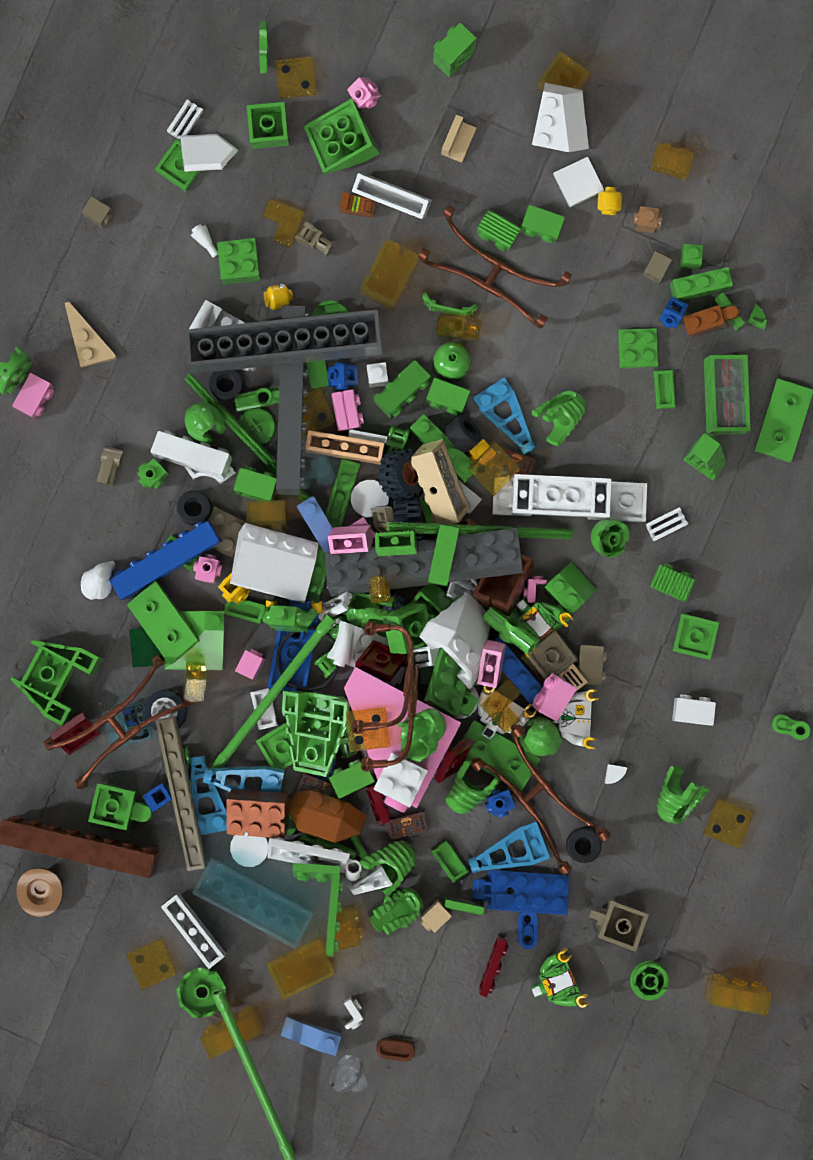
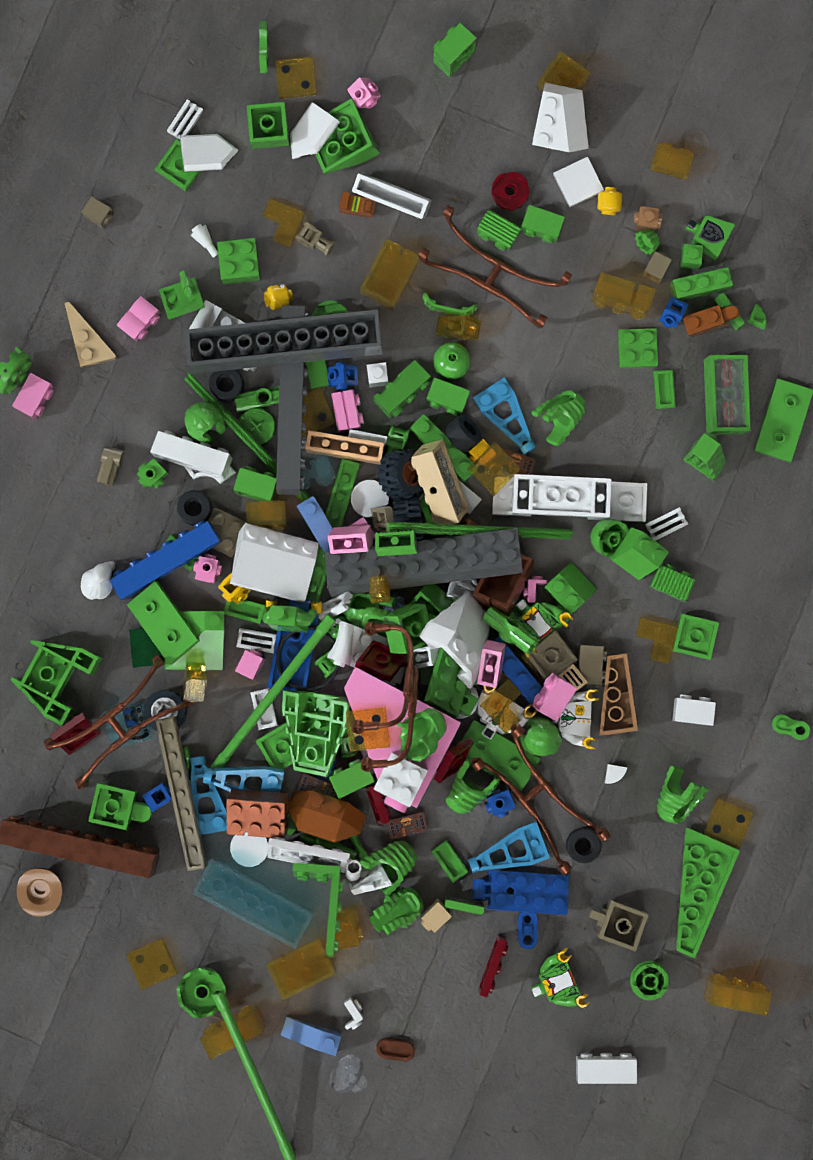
(139, 318): none -> bright pink brick
(181, 297): none -> bright green plate
(193, 930): white brick -> none
(240, 638): none -> white tile
(311, 131): none -> white tile
(443, 555): bright green tile -> none
(458, 139): tan panel -> none
(509, 180): none -> dark red plate
(606, 1069): none -> white brick
(618, 700): none -> medium nougat wedge
(620, 297): none -> clear yellow piece
(639, 554): none -> bright green slope
(647, 241): none -> bright green piece
(663, 638): none -> clear yellow tile
(703, 879): none -> bright green wing
(711, 234): none -> bright green torso

